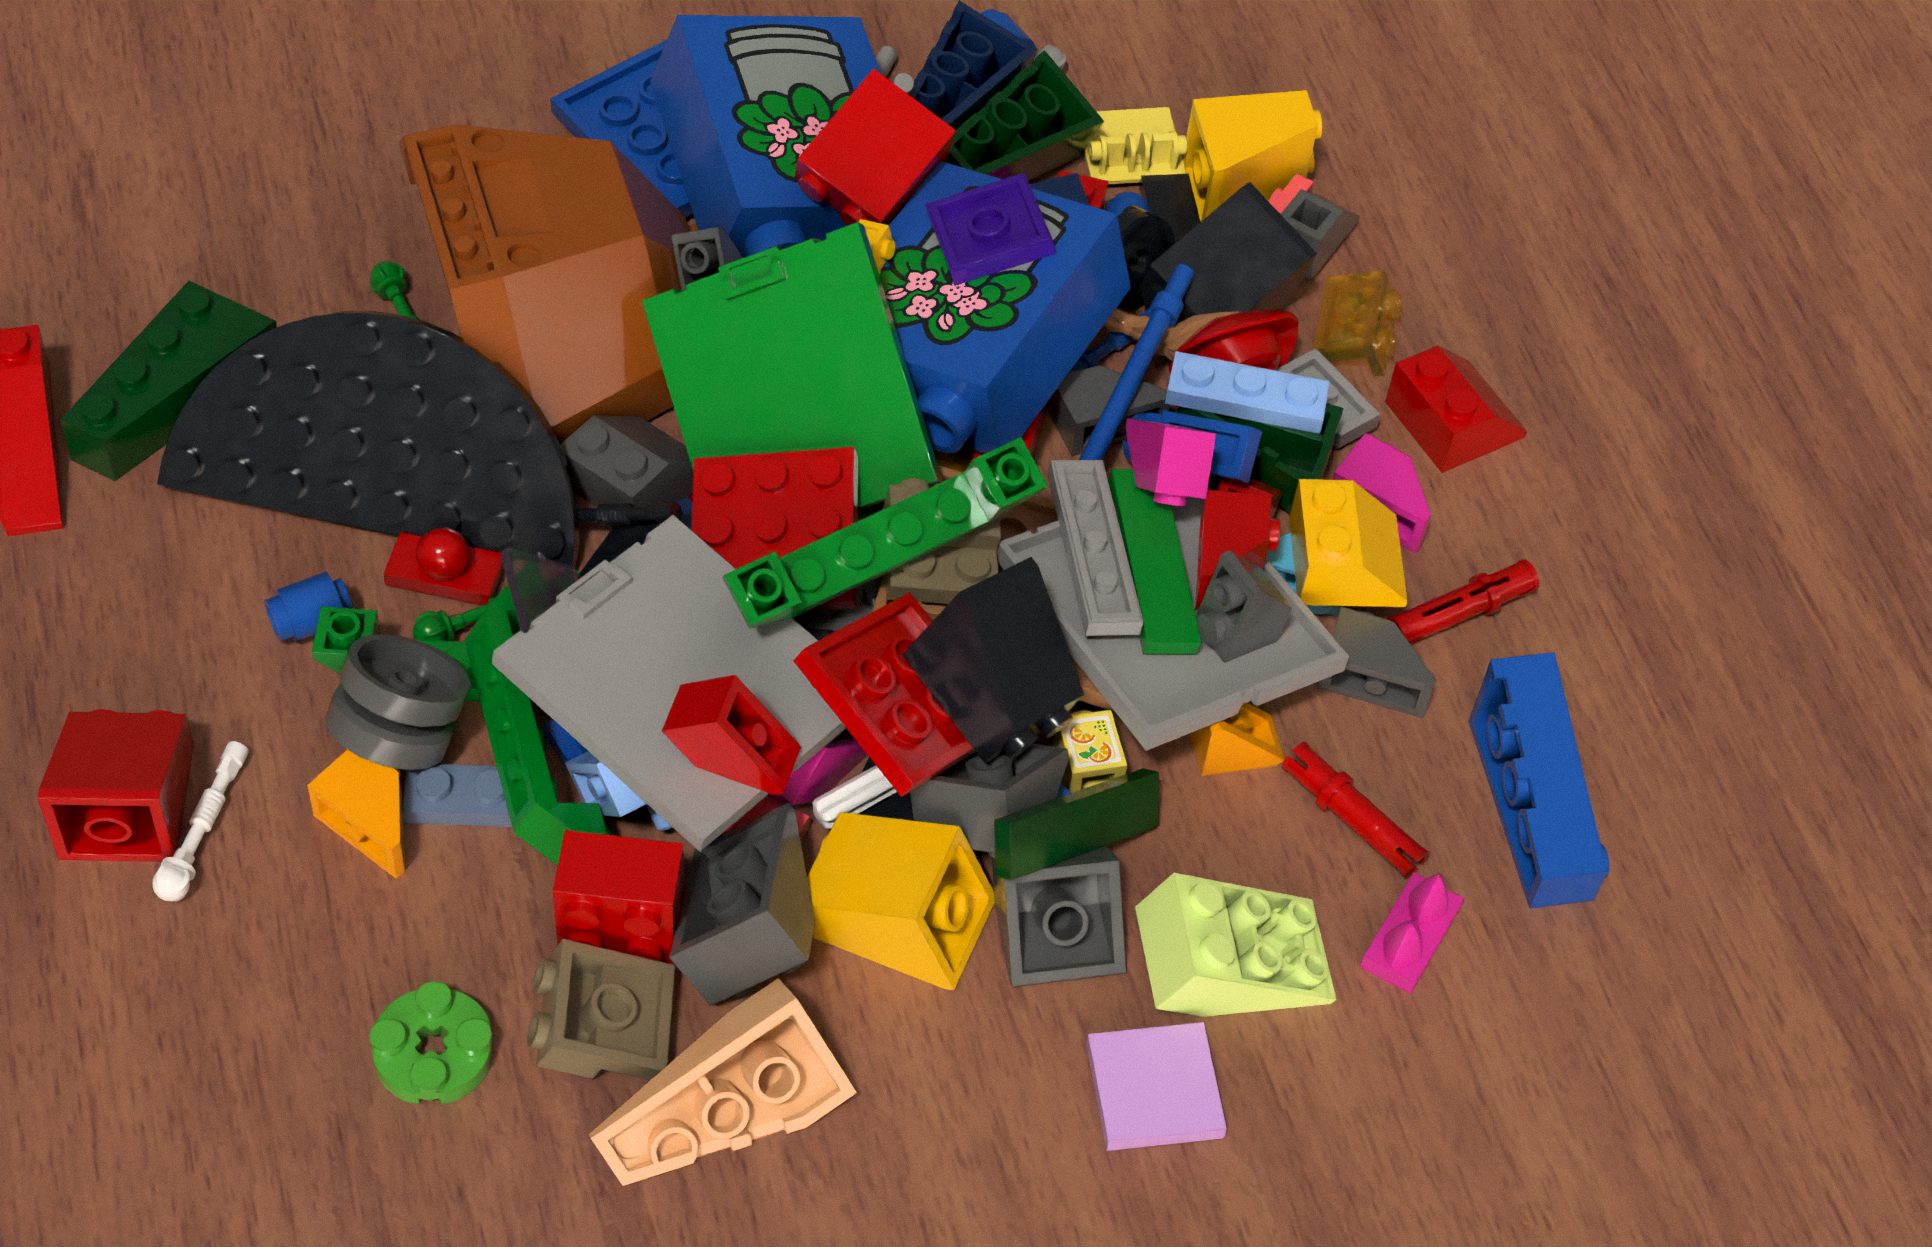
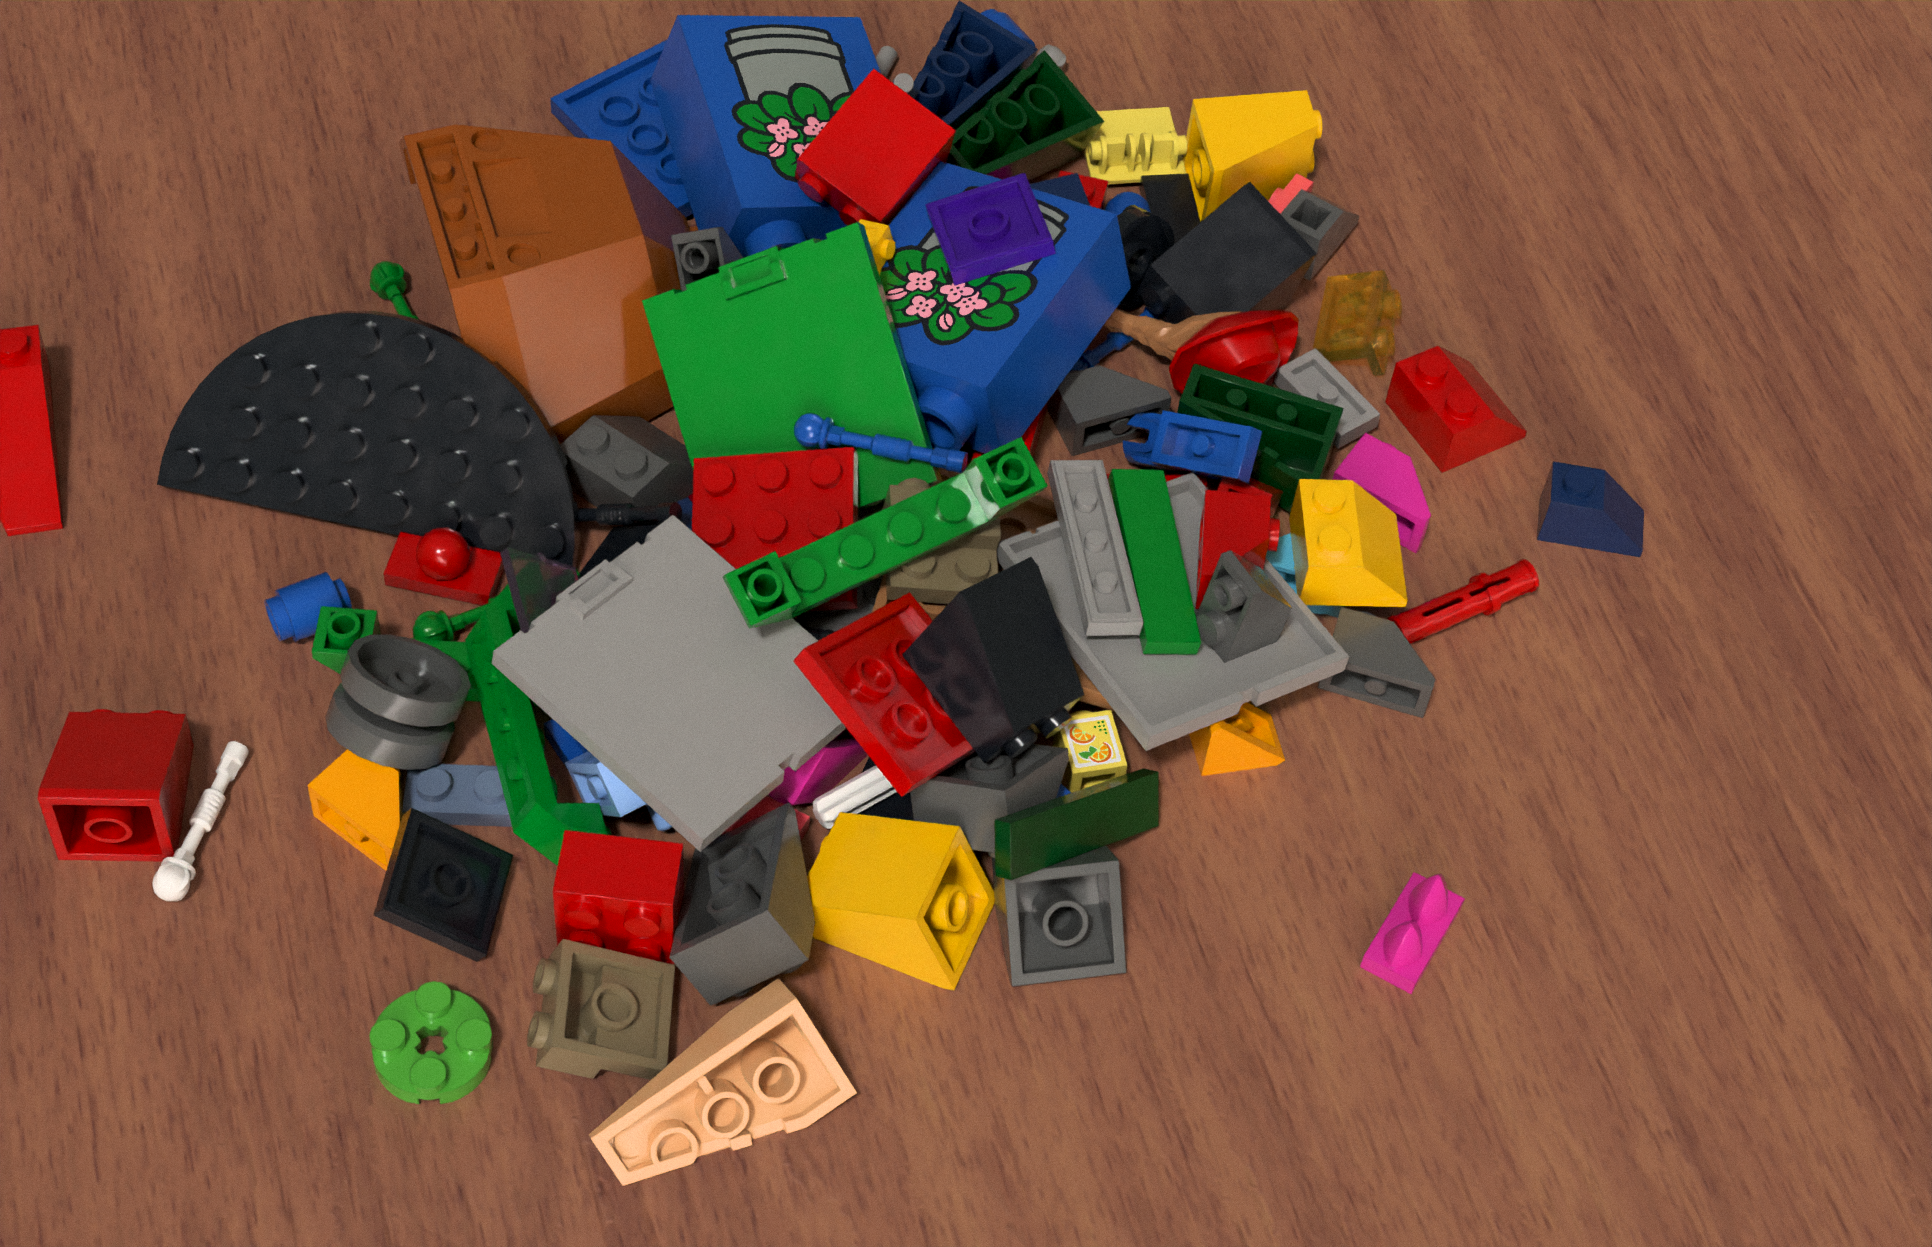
(147, 386): dark green wedge -> none
(443, 885): none -> black tile
(731, 734): red slope -> none
(816, 432): none -> blue piece
(1155, 1086): lavender tile -> none
(1163, 314): blue bar -> none
(1170, 460): dark pink slope -> none
(1231, 948): yellowish green slope -> none
(1247, 392): light blue plate -> none
(1337, 794): red pin -> none
(1538, 780): blue wedge -> none
(1589, 511): none -> dark blue slope

